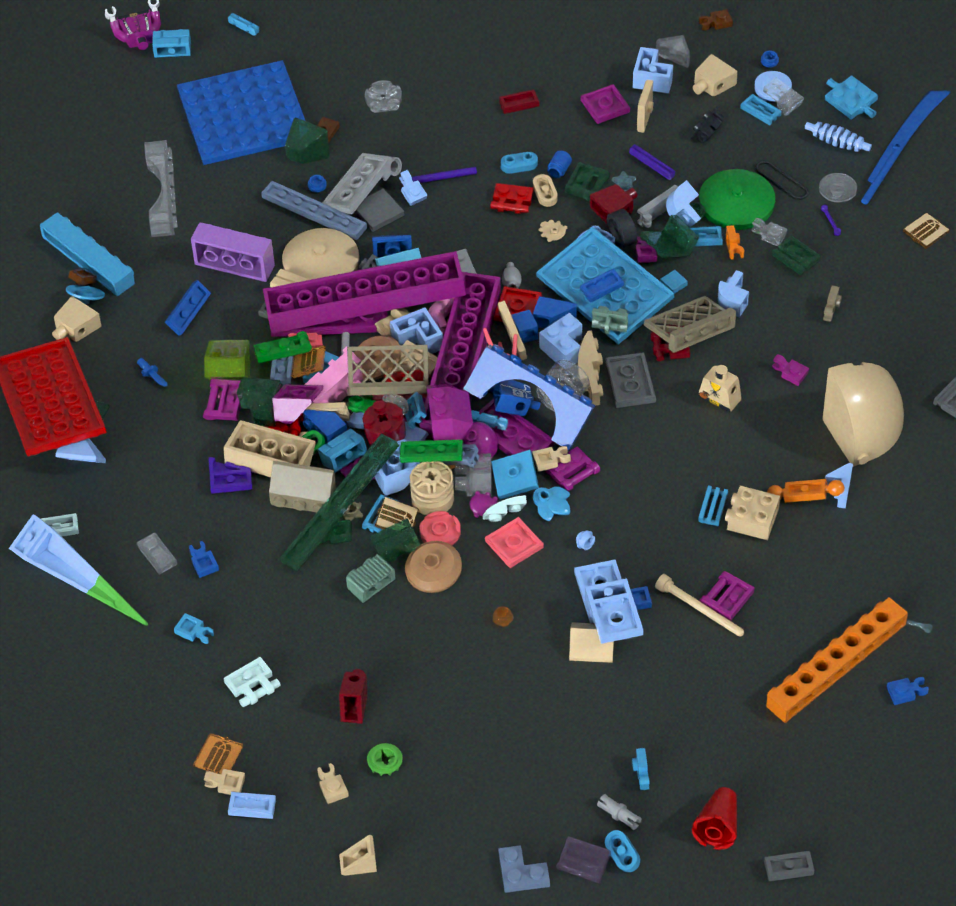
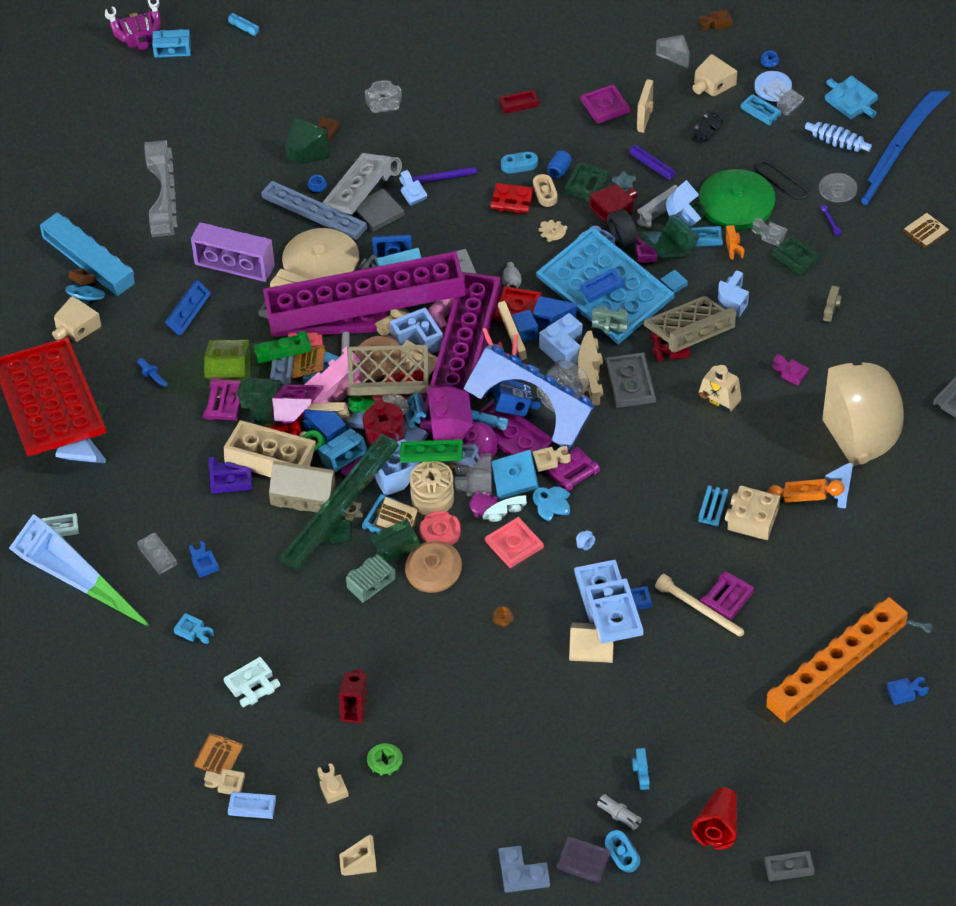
(240, 111): blue plate -> none
(649, 69): light blue brick -> none

